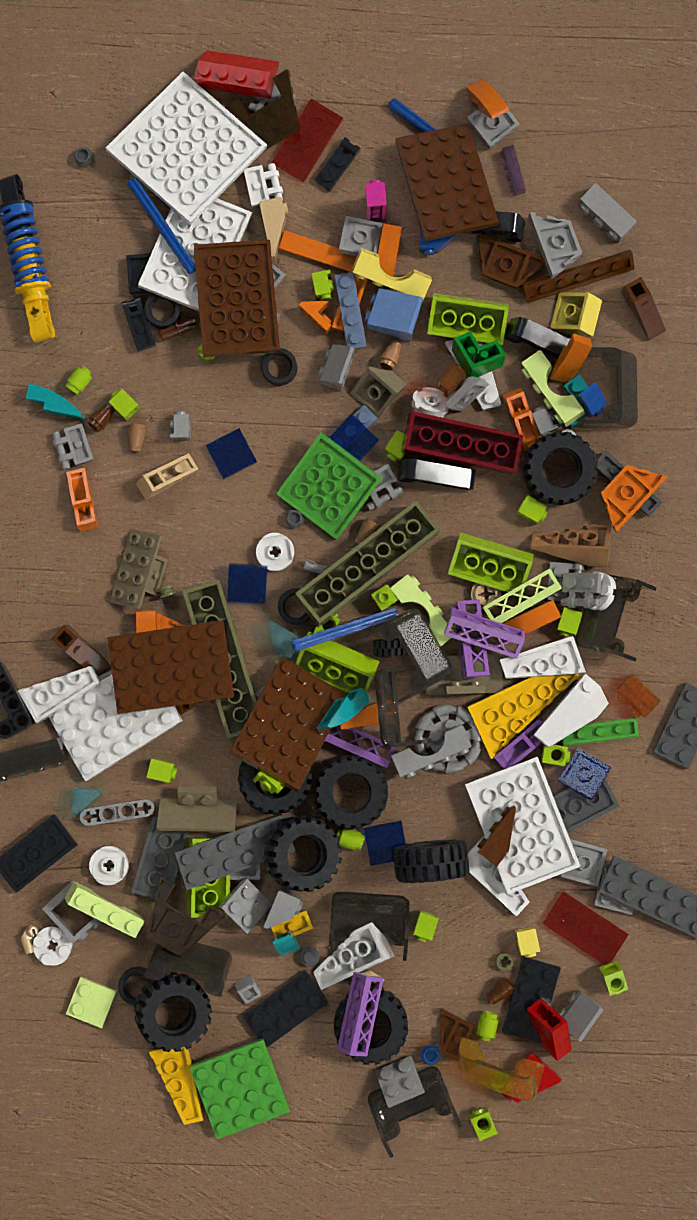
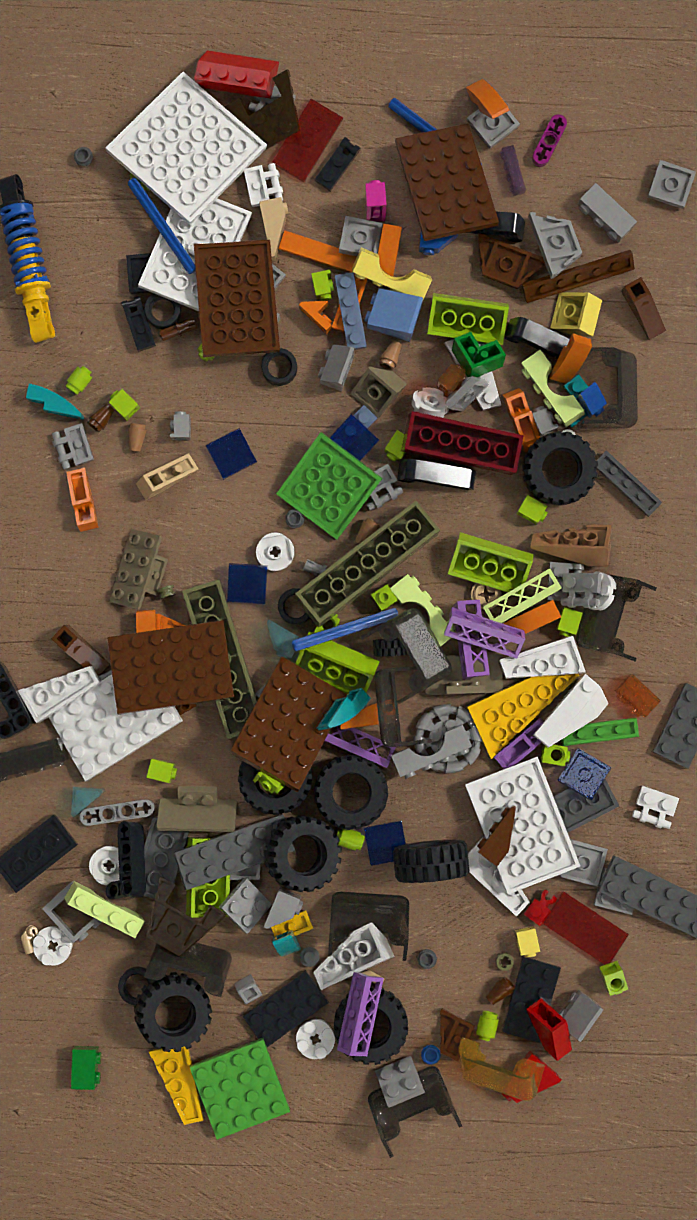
(85, 1067): none -> green brick
(91, 1002): yellowish green plate -> none
(131, 863): none -> black beam
(321, 1048): none -> white plate
(425, 926): lime brick -> none
(427, 959): none -> dark grey plate
(486, 1131): lime brick -> none
(538, 910): none -> red plate
(551, 148): none -> magenta beam
(628, 493): orange wing -> none
(656, 801): none -> white plate
(671, 184): none -> light grey plate

